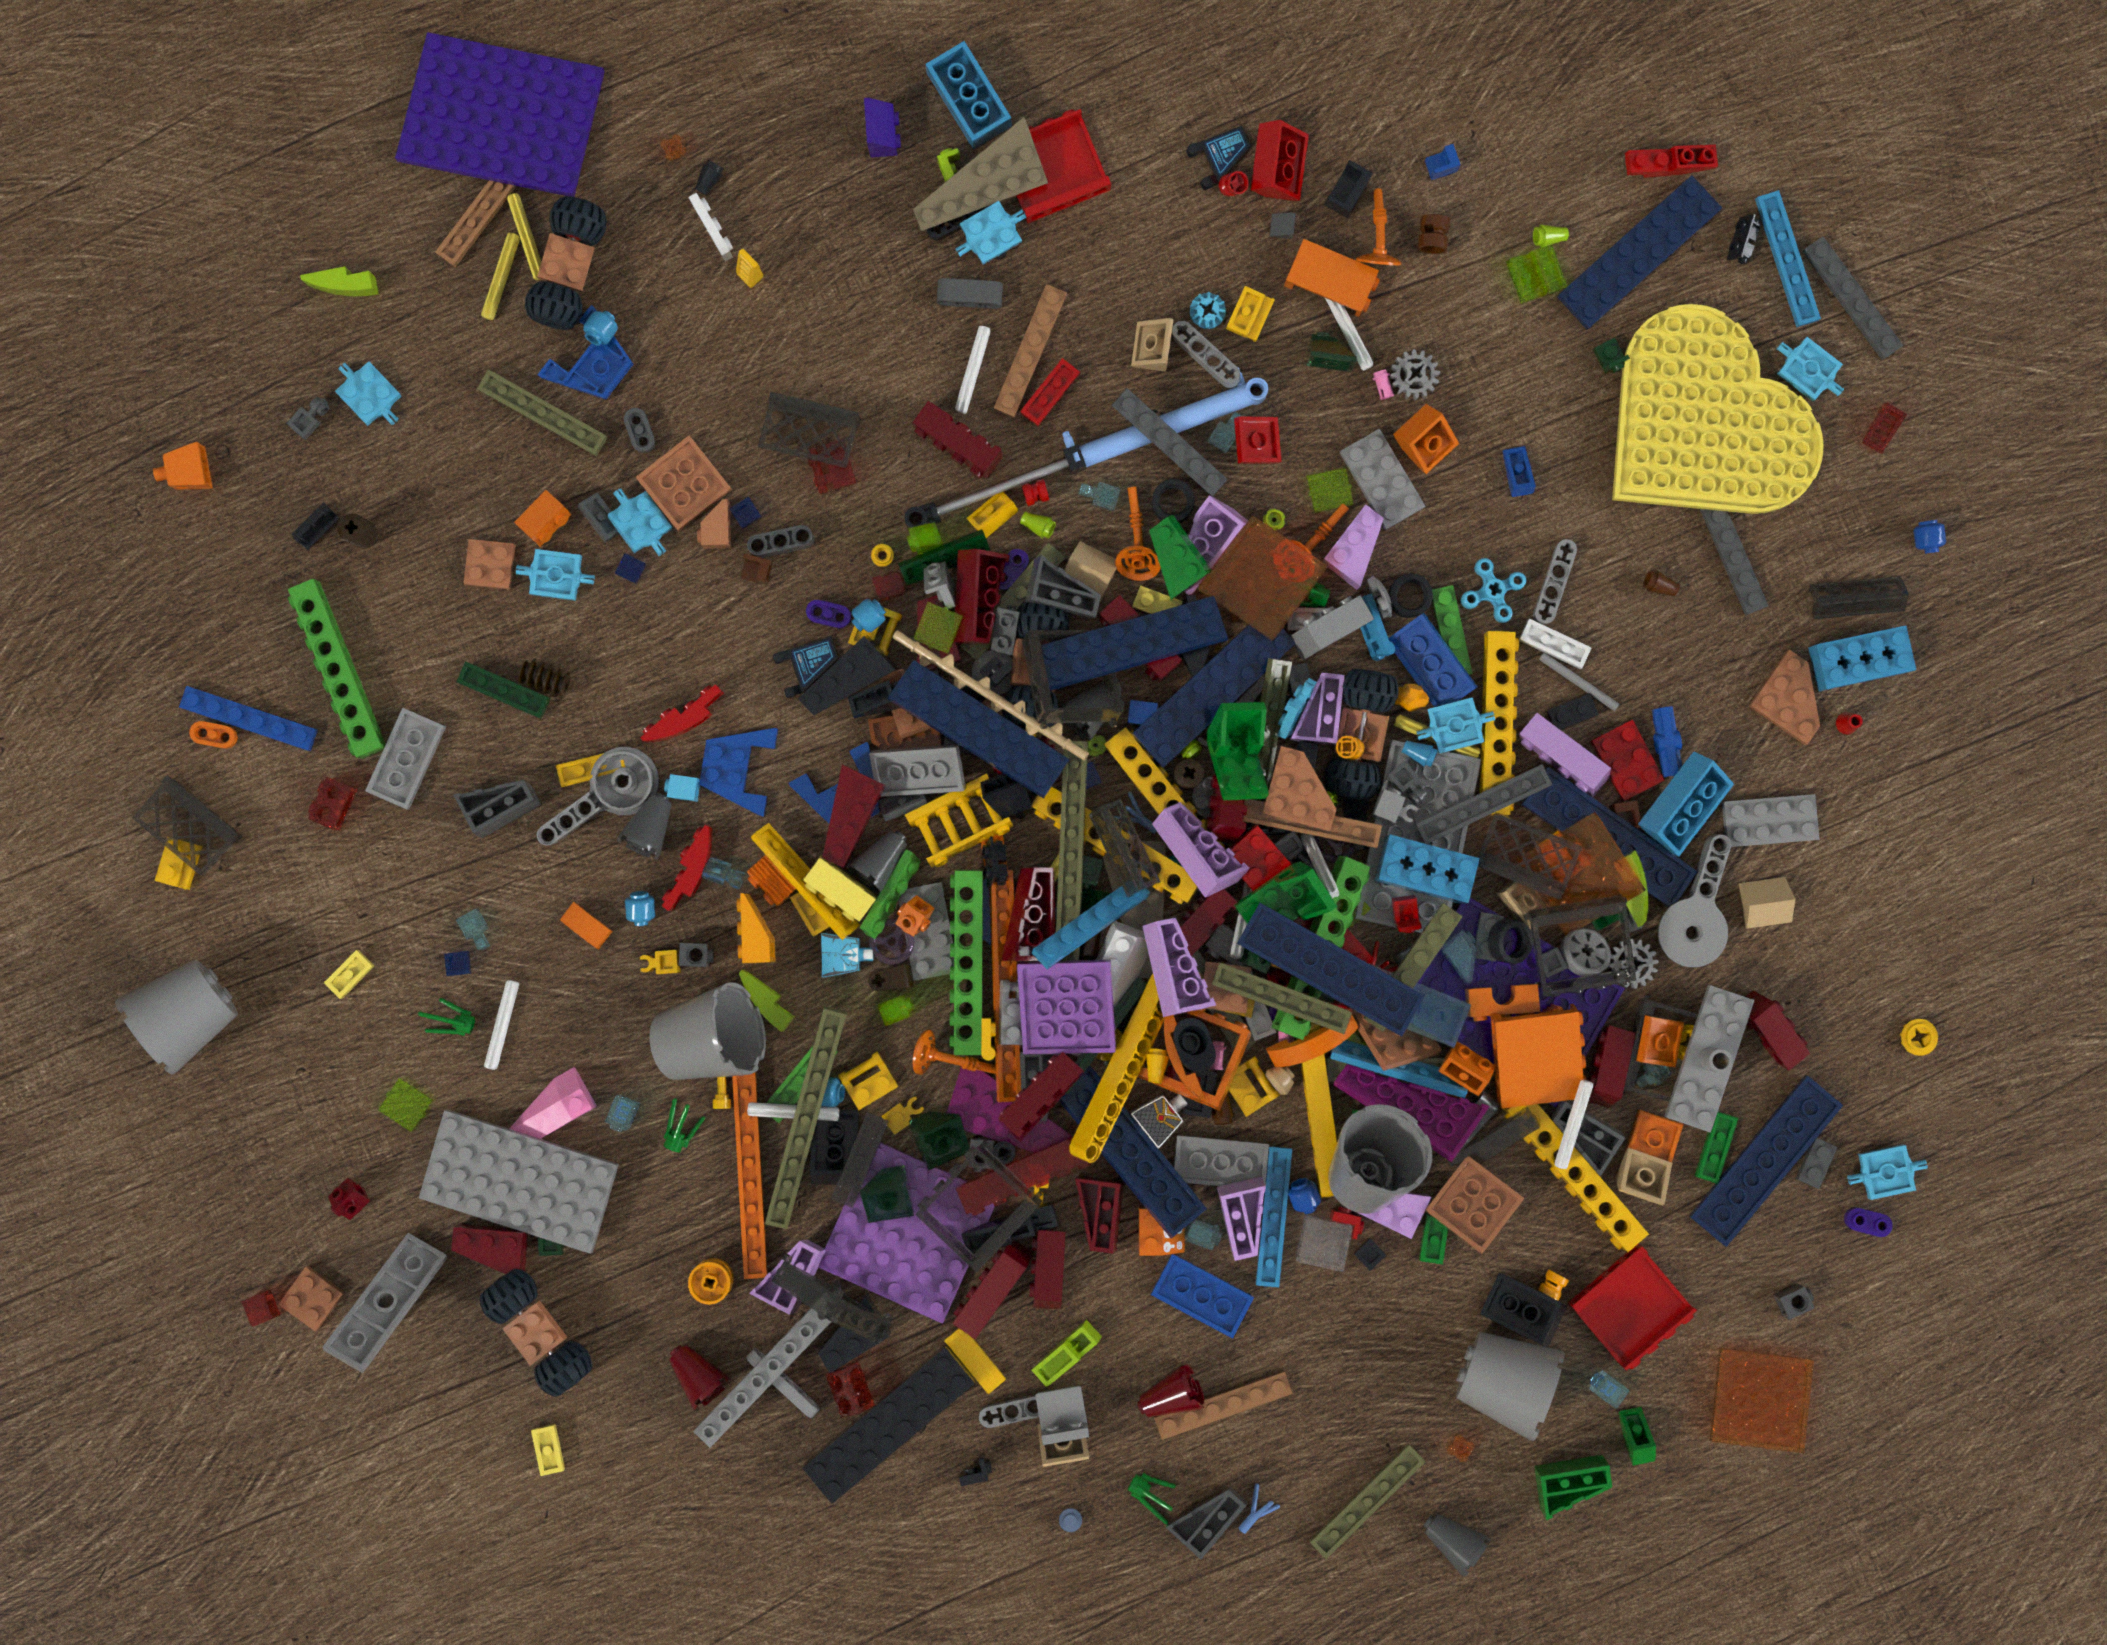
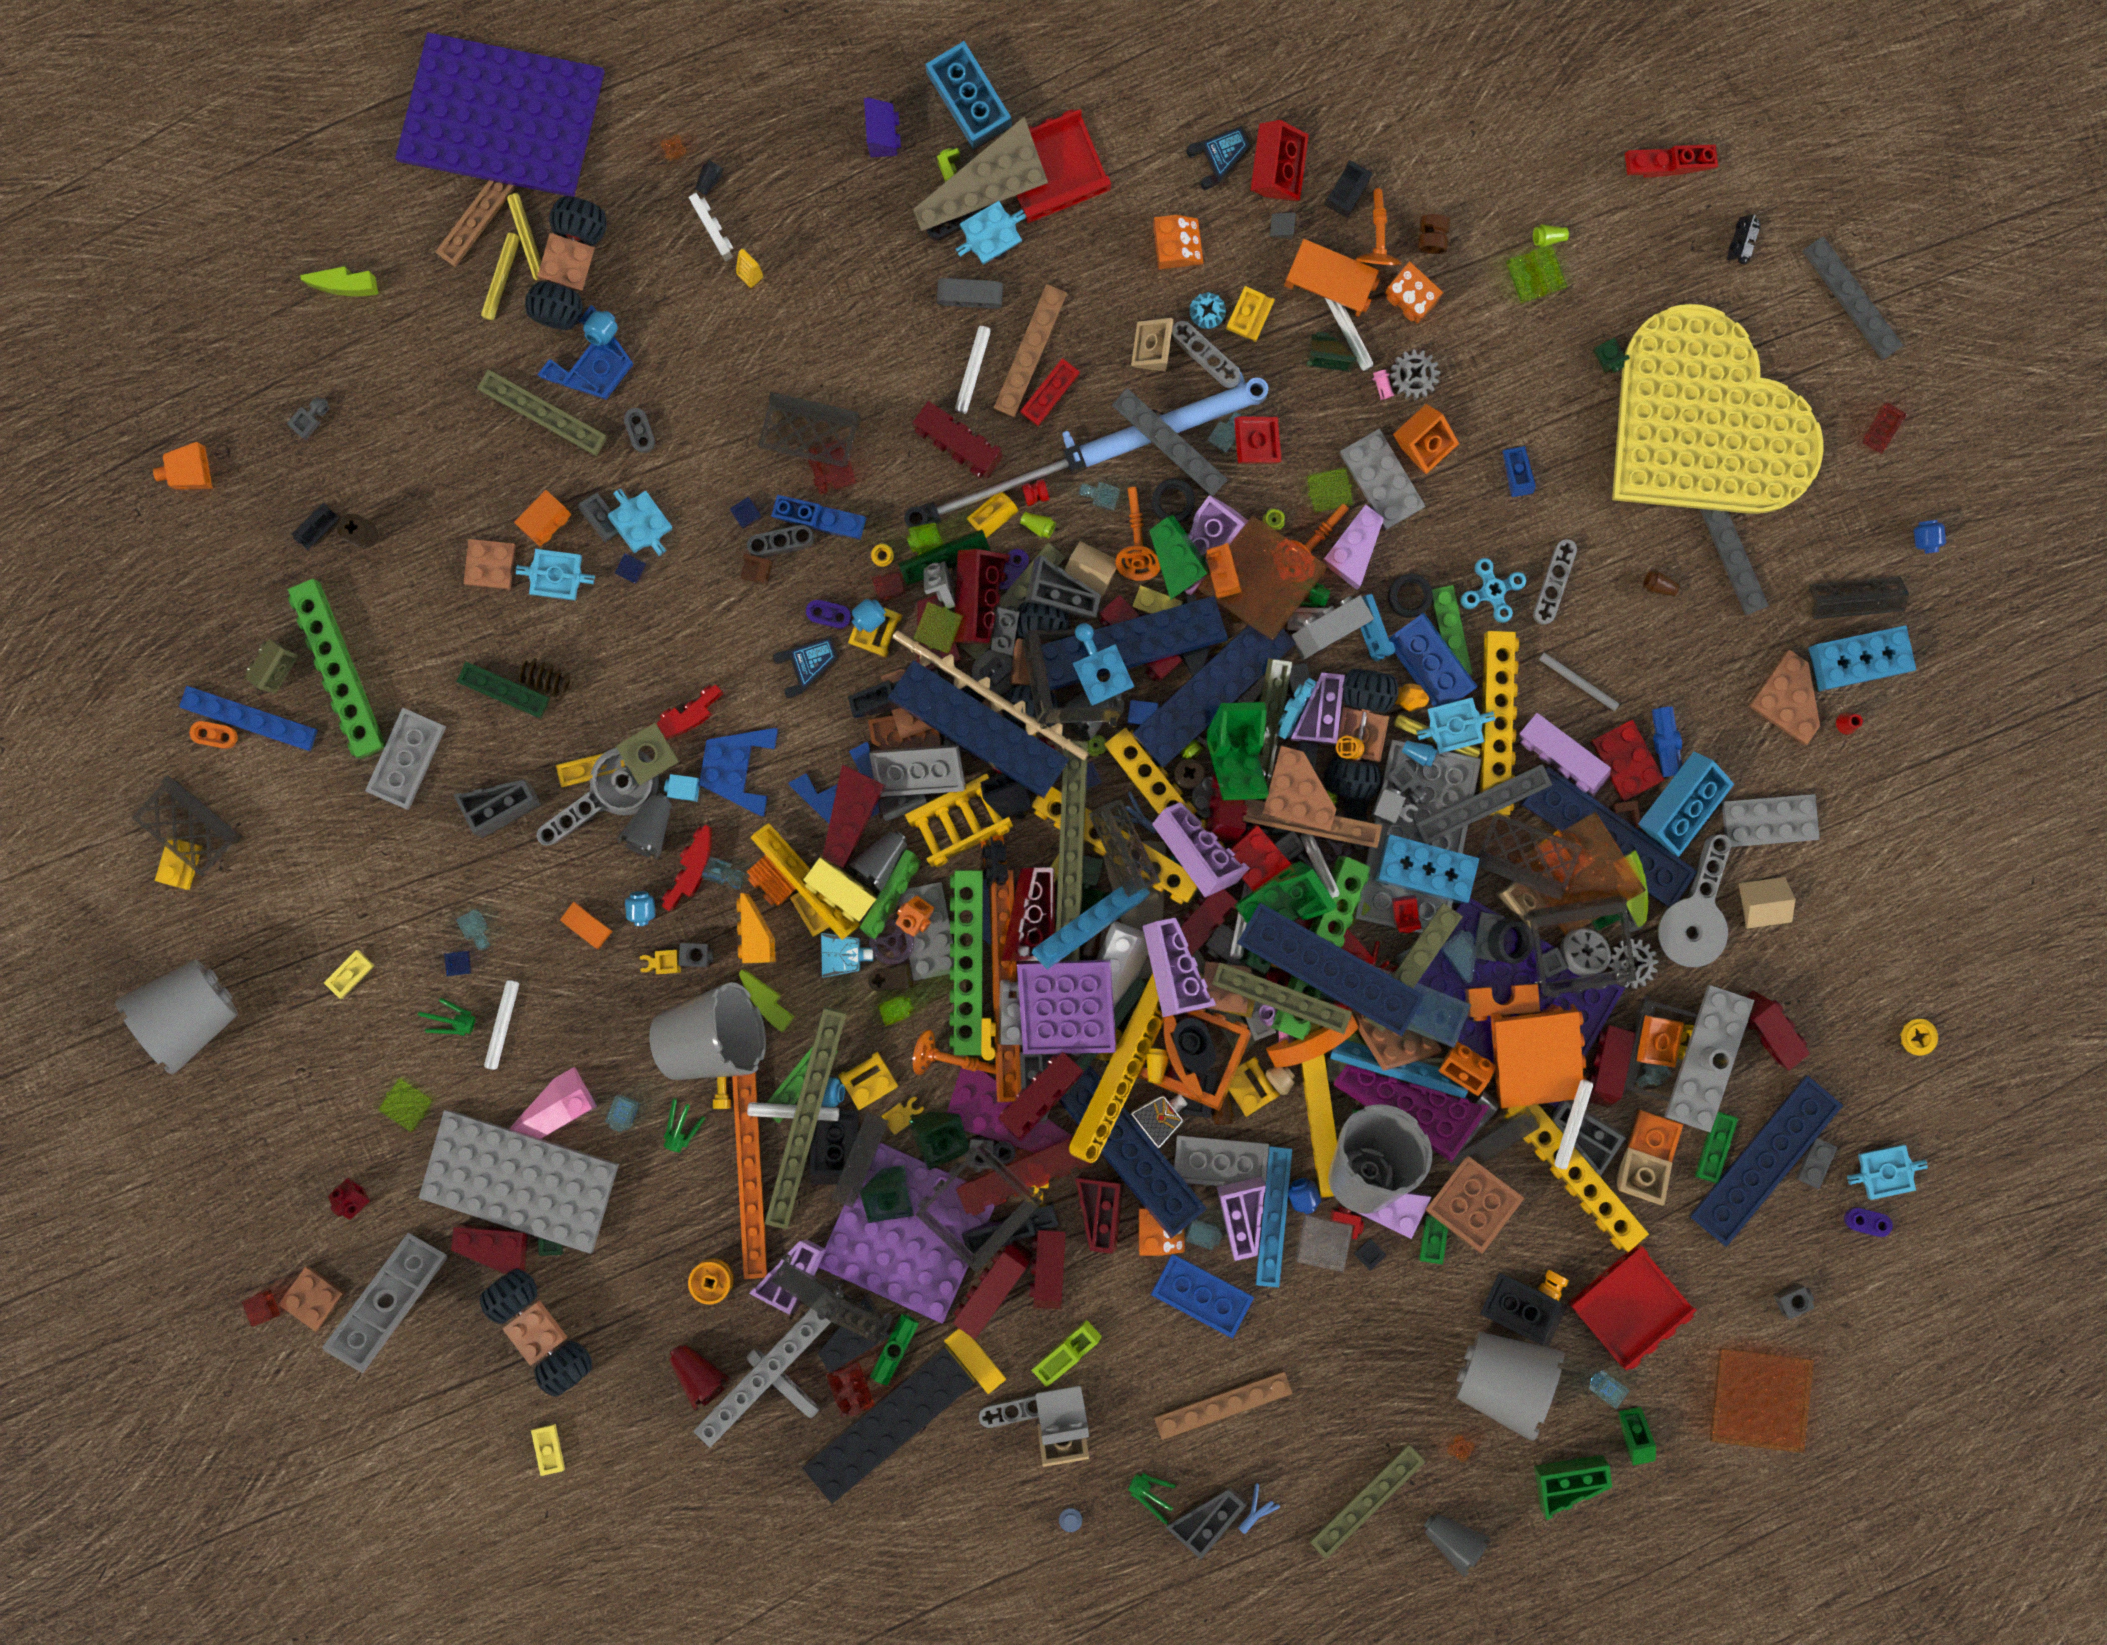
(271, 666): none -> olive slope
(338, 807): clear red brick -> none
(368, 393): medium azure plate -> none
(663, 759): none -> olive piece
(683, 483): nougat plate -> none
(716, 527): nougat slope -> none
(818, 517): none -> blue slope
(851, 673): black wedge -> none
(888, 1362): none -> green piece
(973, 1475): black bracket -> none
(1089, 666): none -> dark azure plate
(1173, 1394): dark red cone -> none
(1177, 241): none -> orange slope
(1219, 1050): bright pink pin -> none
(1223, 571): none -> orange hinge
(1238, 181): red wheel -> none
(1264, 1014): none -> lavender plate
(1378, 591): light grey dish -> none
(1413, 293): none -> orange slope
(1443, 163): blue panel -> none
(1554, 643): white plate -> none
(1572, 712): black plate -> none
(1639, 252): dark blue plate -> none
(1787, 259): dark azure plate -> none
(1810, 369): medium azure plate -> none

